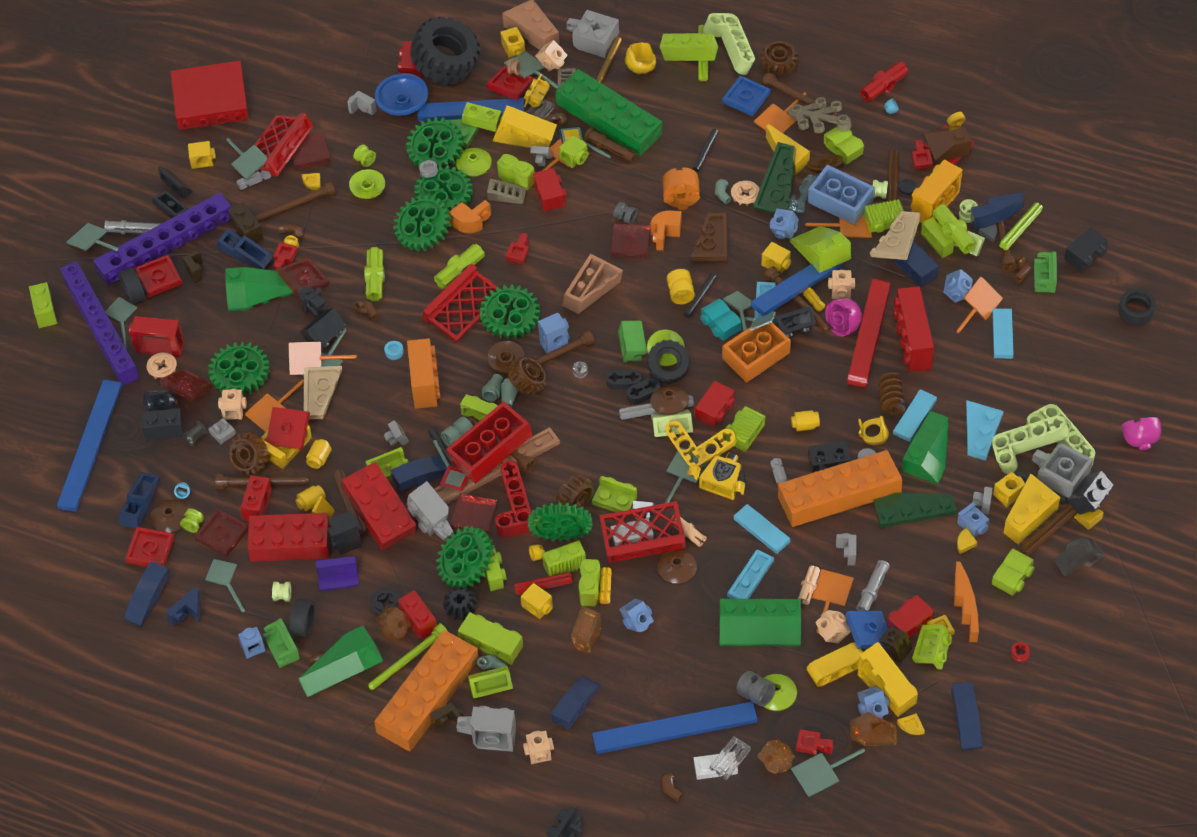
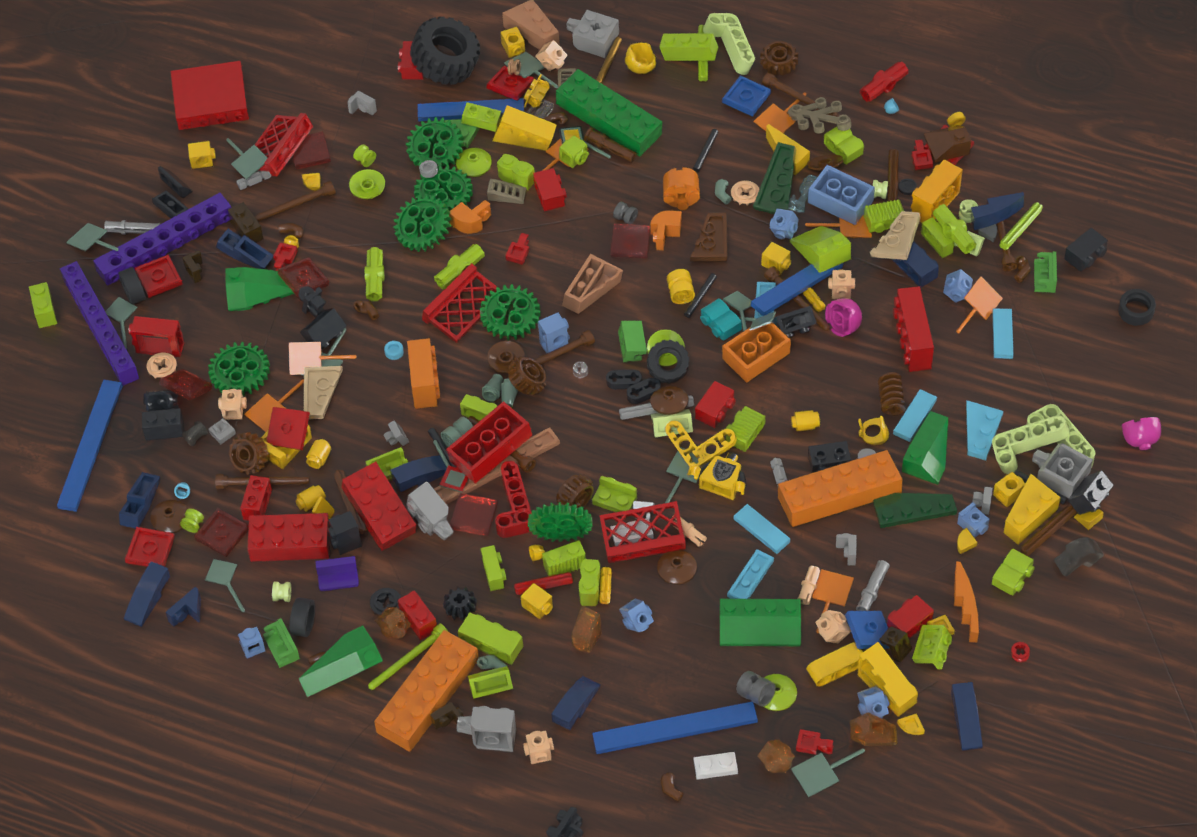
(401, 94): blue dish -> none
(465, 557): green gear -> none
(541, 154): light grey tile -> none
(720, 770): clear tile -> none
(869, 333): red beam -> none

